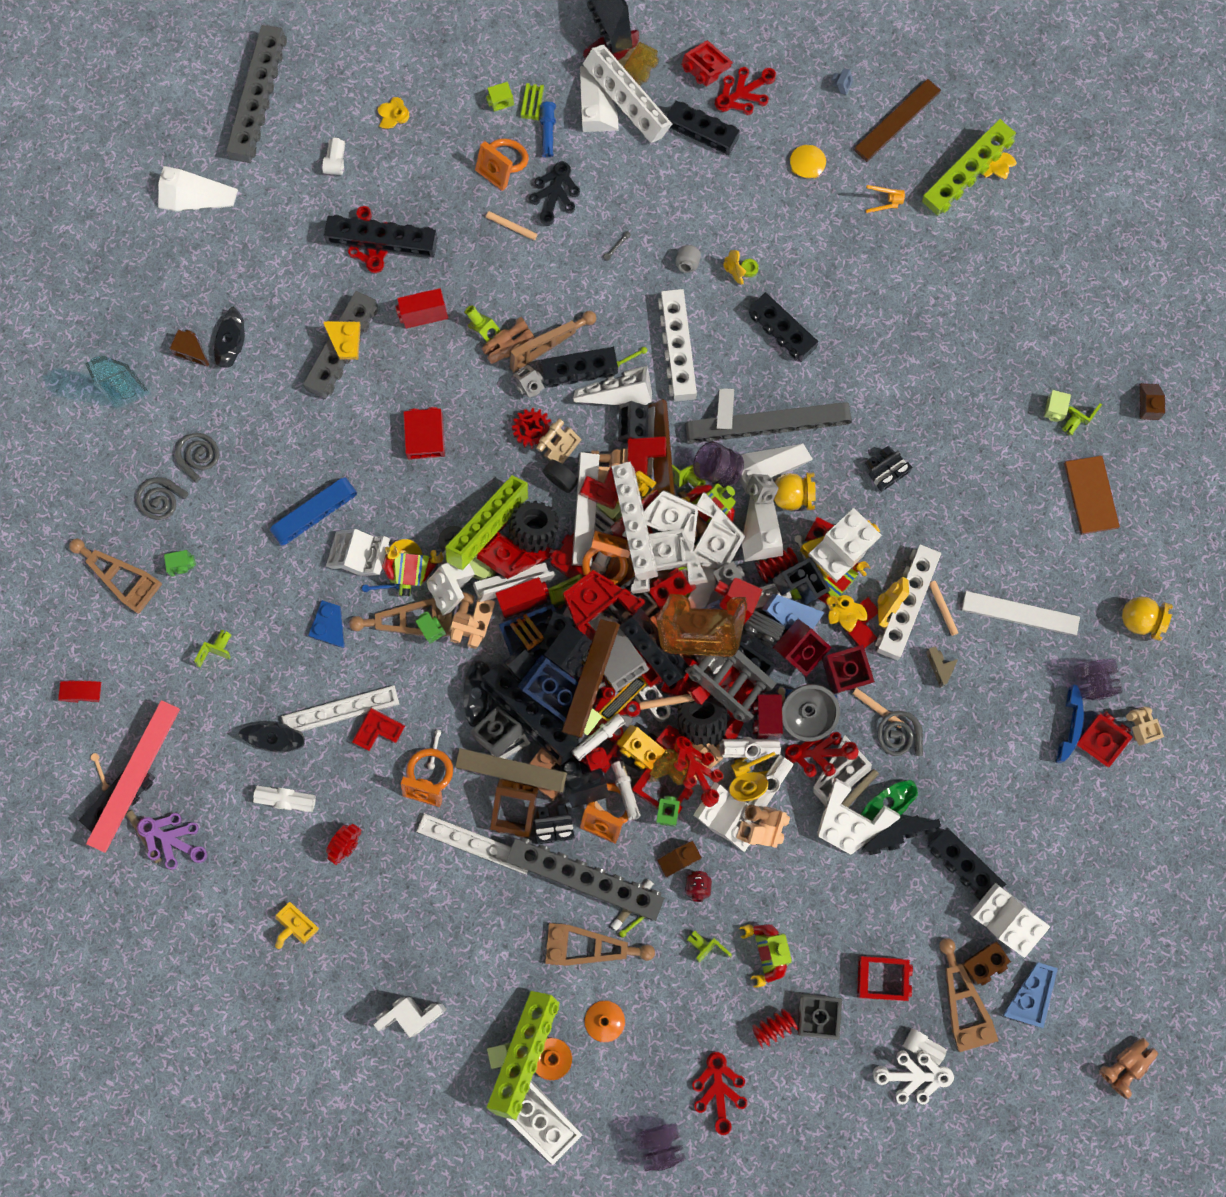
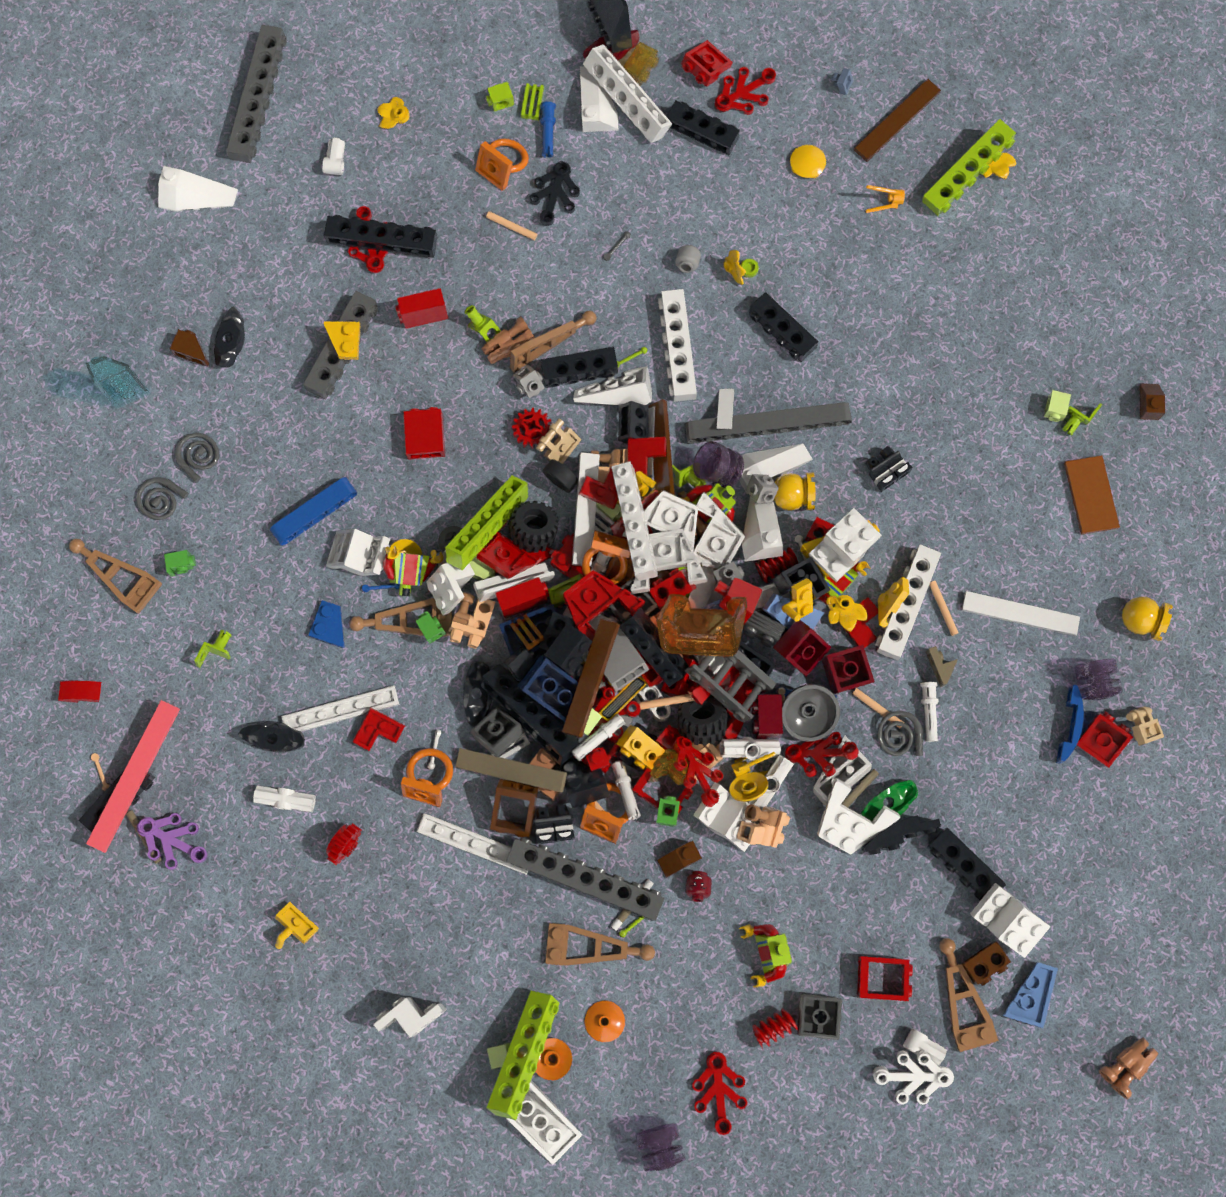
(704, 946): lime bracket -> none
(801, 601): none -> yellow plate
(930, 701): none -> white pin

